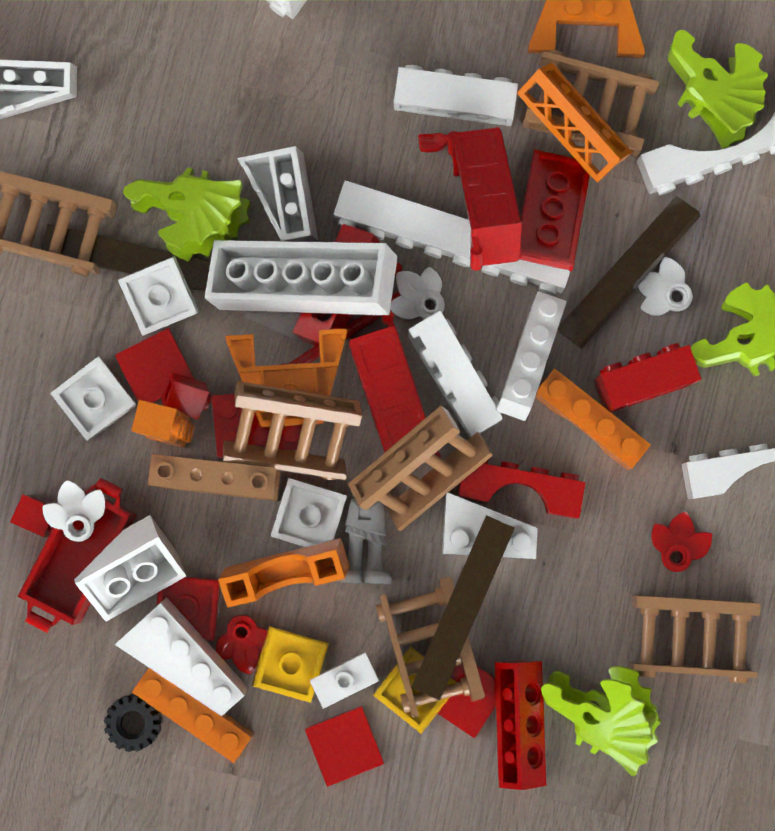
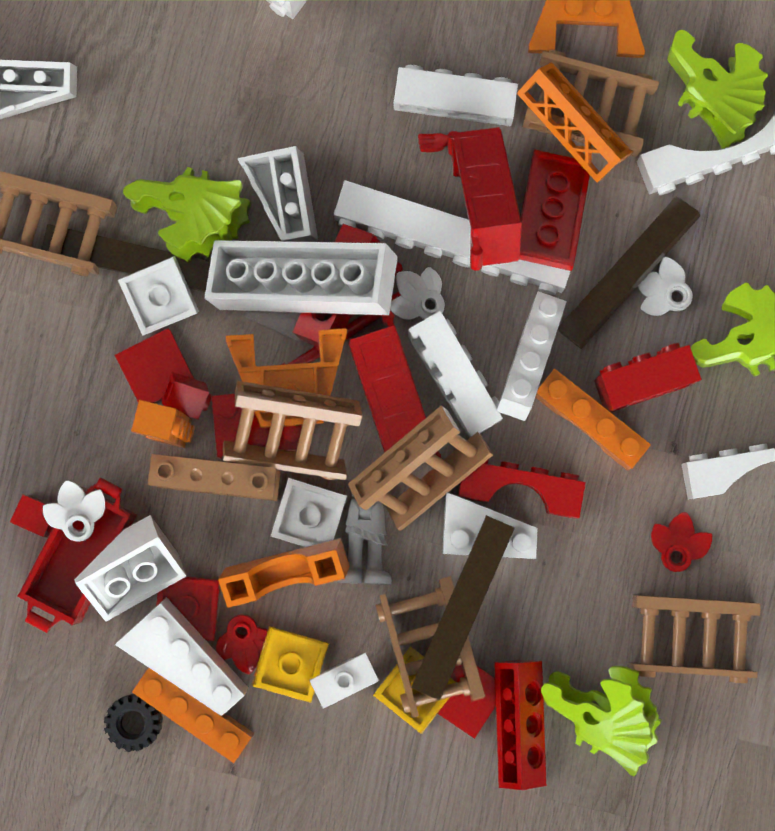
(93, 399): white plate -> none
(344, 746): red tile -> none

